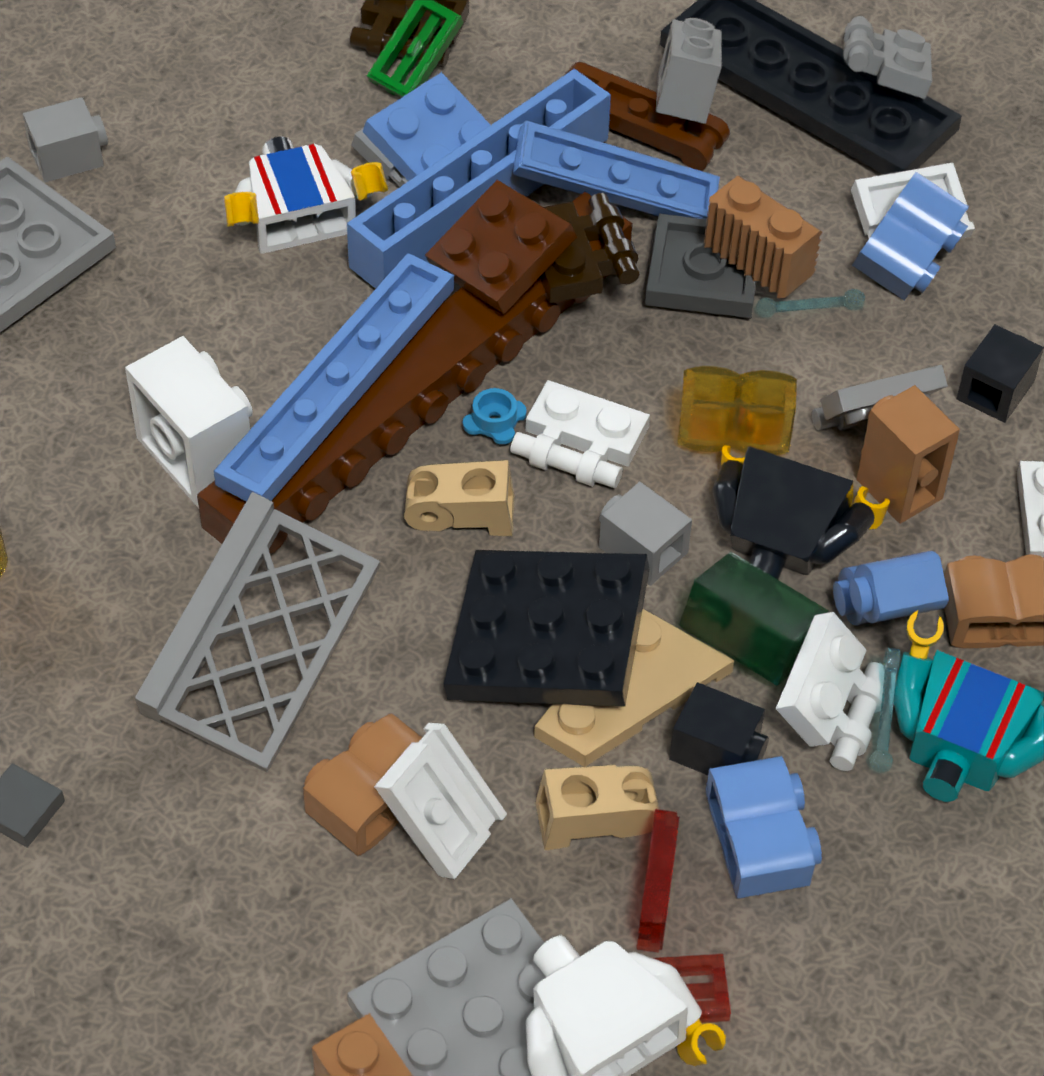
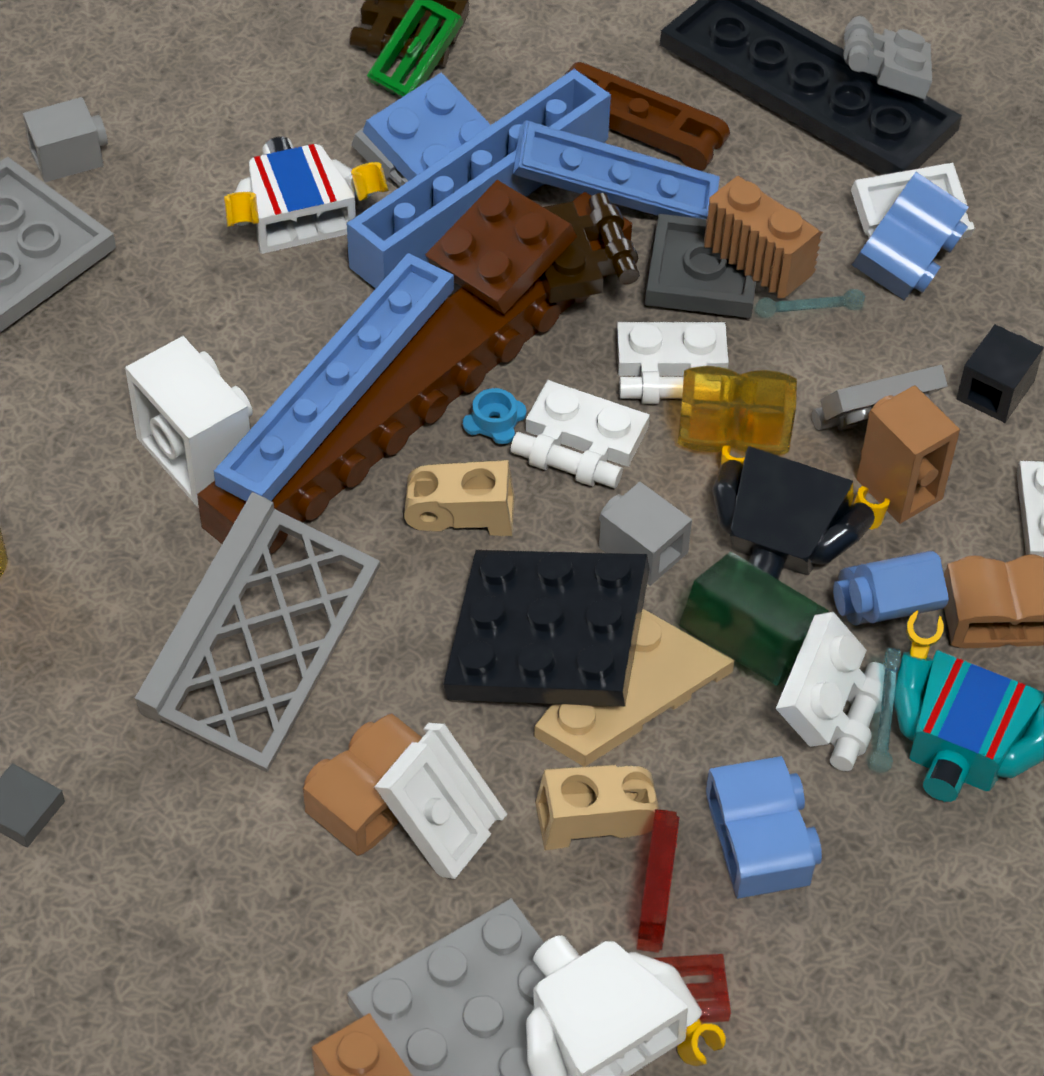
(665, 350): none -> white plate
(689, 70): light grey brick -> none
(717, 731): black brick -> none

